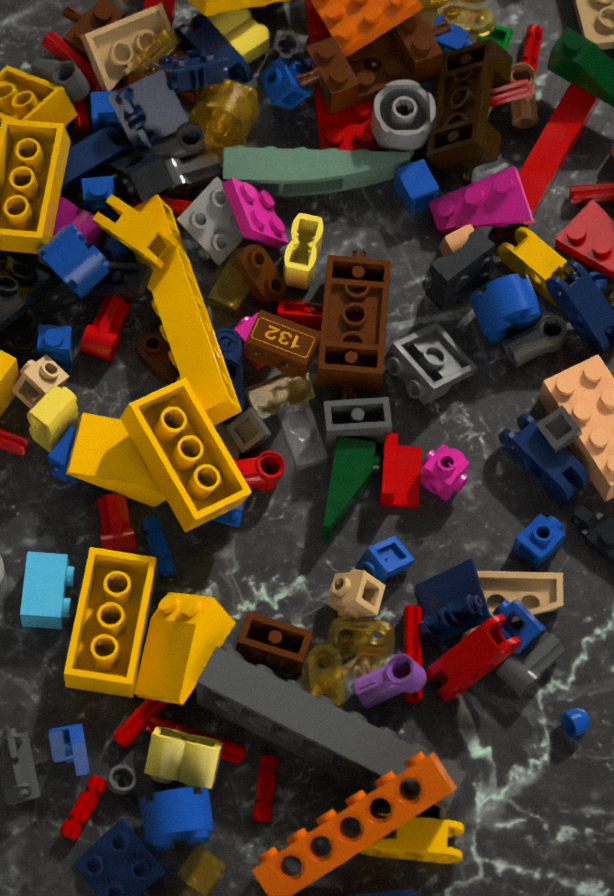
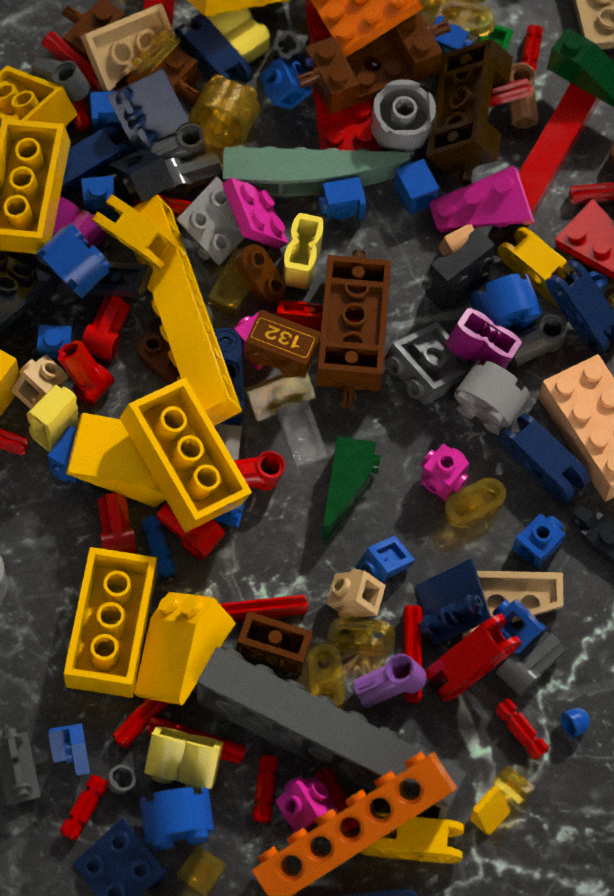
(45, 590): medium azure brick -> none
(89, 378): none -> red piece
(114, 250): blue hinge -> none
(193, 70): dark blue hinge -> none
(197, 541): none -> red piece
(248, 431): dark grey tile -> none
(267, 607): none -> red axle
(304, 803): none -> dark pink brick
(337, 794): none -> red axle
(342, 199): none -> blue brick
(356, 419): dark grey brick -> none
(400, 474): red panel -> none
(472, 502): none -> clear yellow plate
(479, 339): none -> magenta brick
(490, 811): none -> yellow slope
(491, 396): none -> light grey brick
(513, 785): none -> clear yellow plate
(521, 729): none -> red axle
(559, 429): dark grey tile -> none

